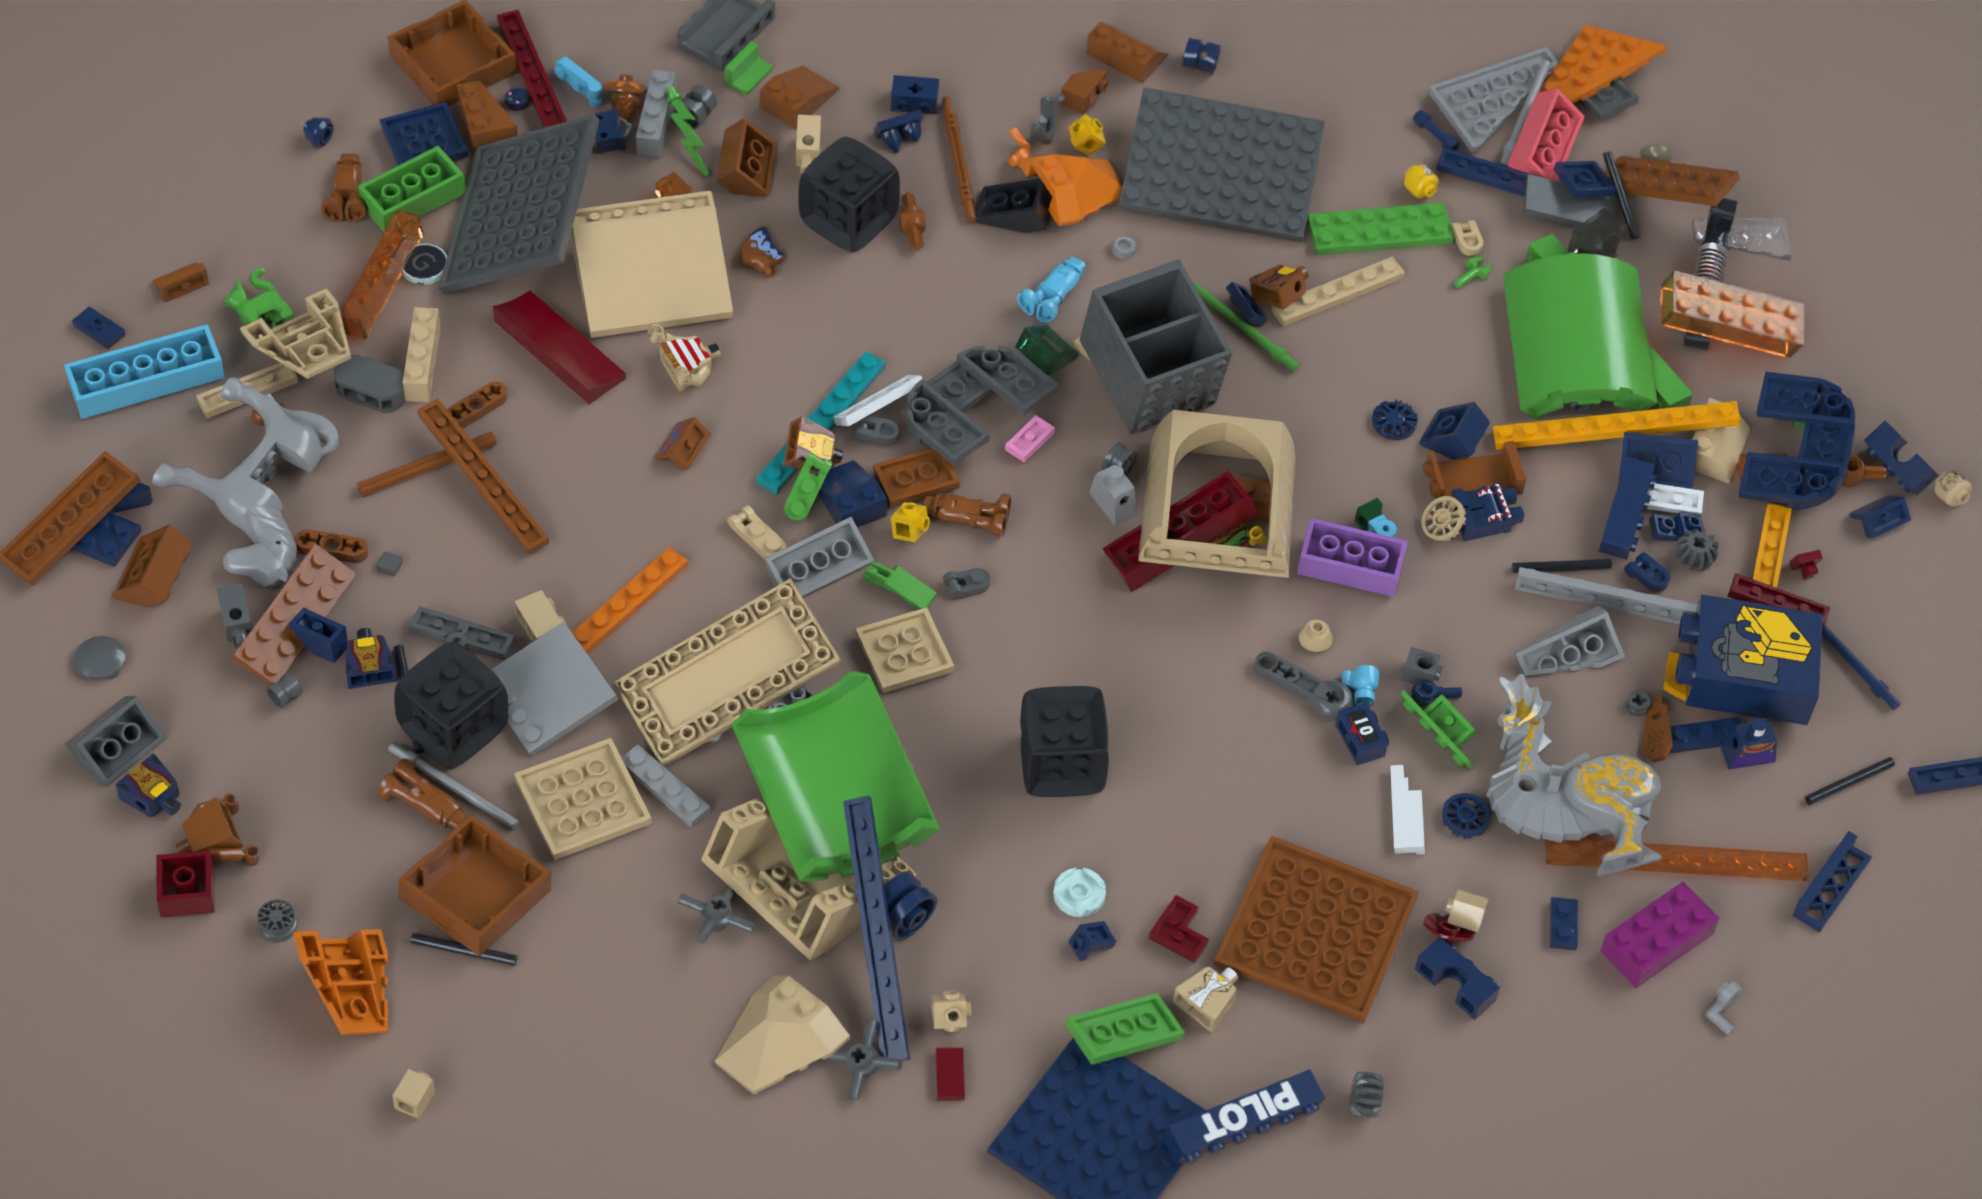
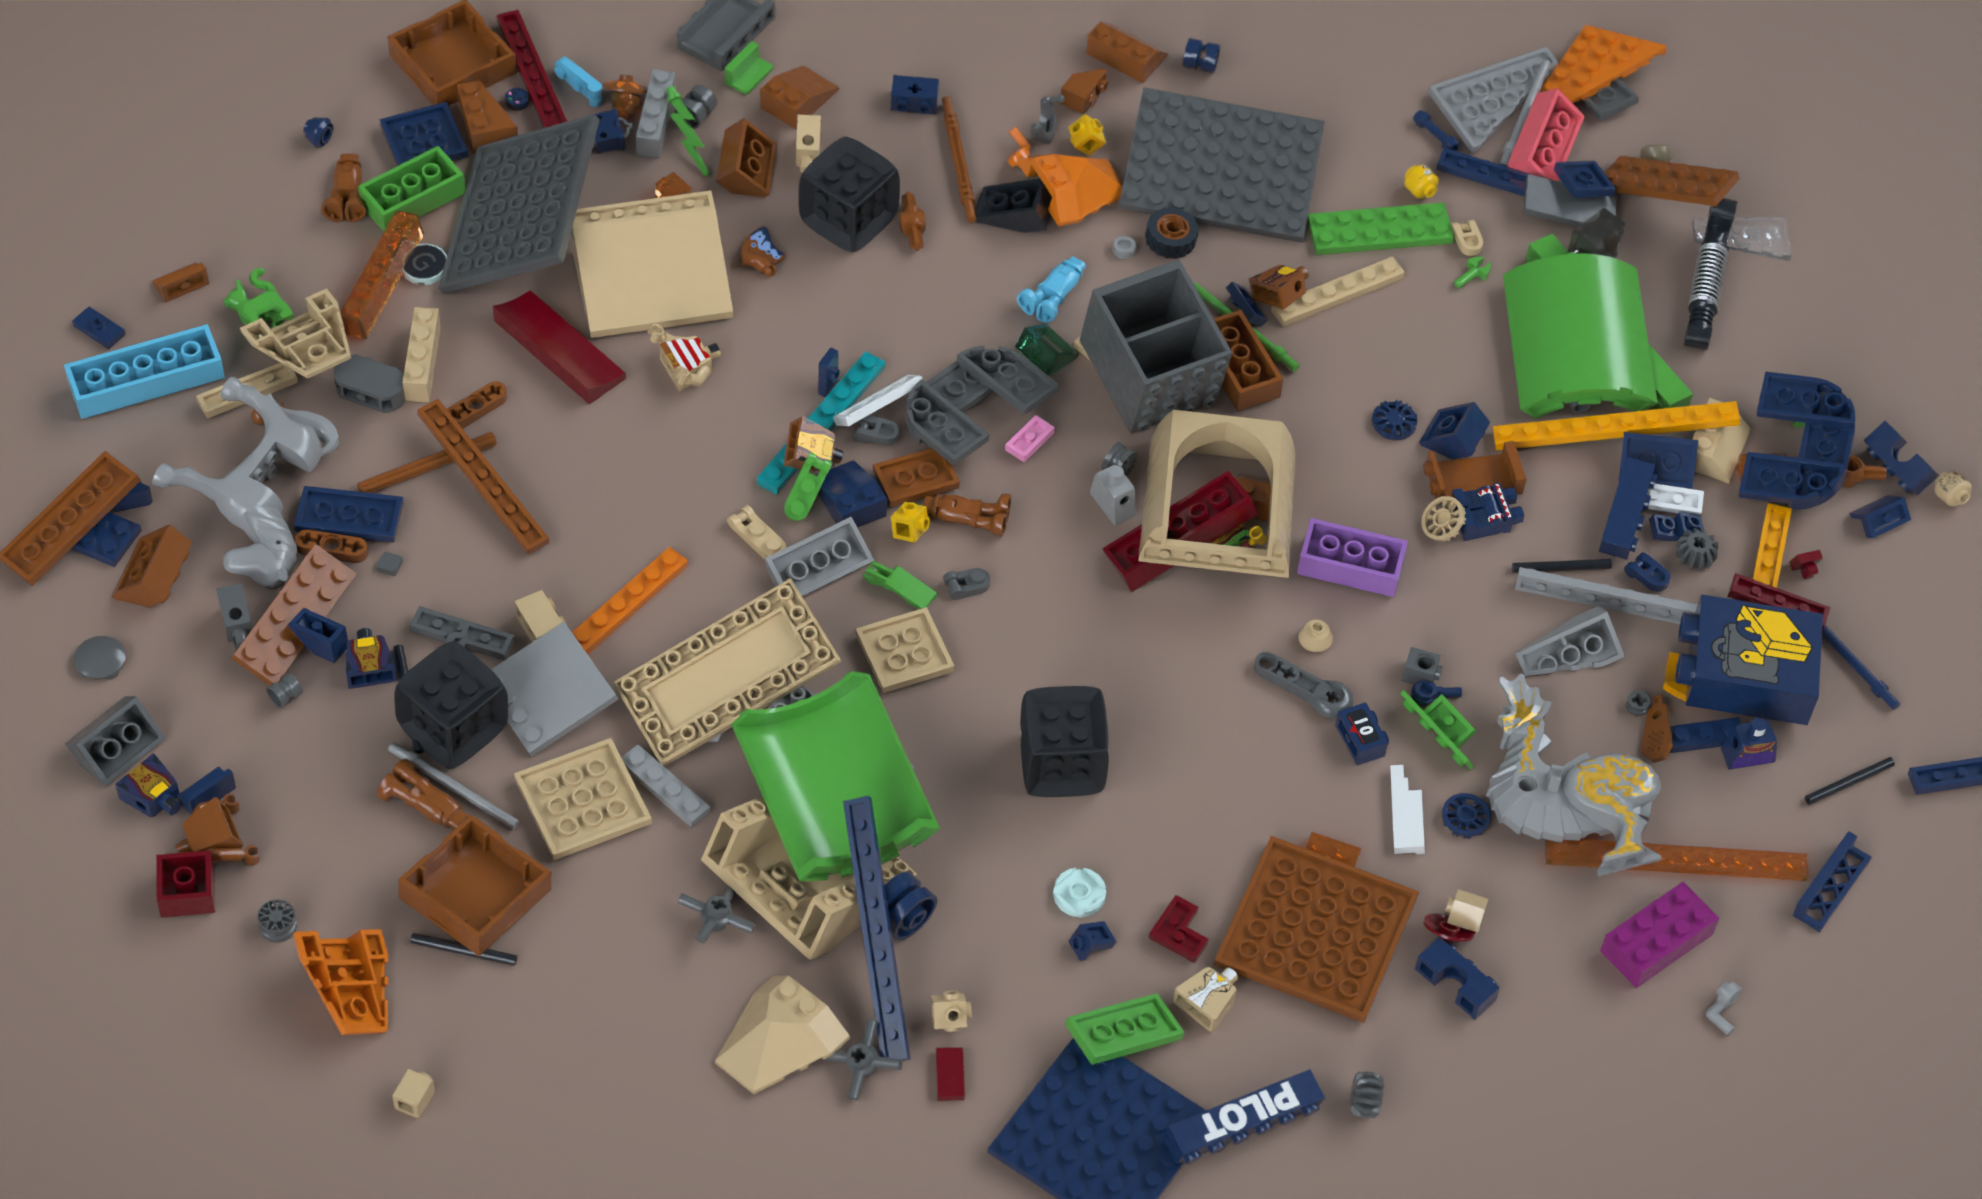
(214, 784): none -> dark blue panel
(349, 513): none -> dark blue plate
(684, 443): dark orange panel -> none
(828, 372): none -> dark blue plate
(890, 129): dark blue tile -> none
(1171, 232): none -> black wheel
(1251, 372): none -> dark orange brick
(1334, 849): none -> clear orange plate
(1365, 681): medium azure piece -> none
(1372, 519): leg -> none
(1563, 923): dark blue plate -> none
(1621, 195): black bar -> none
(1732, 314): clear orange brick -> none

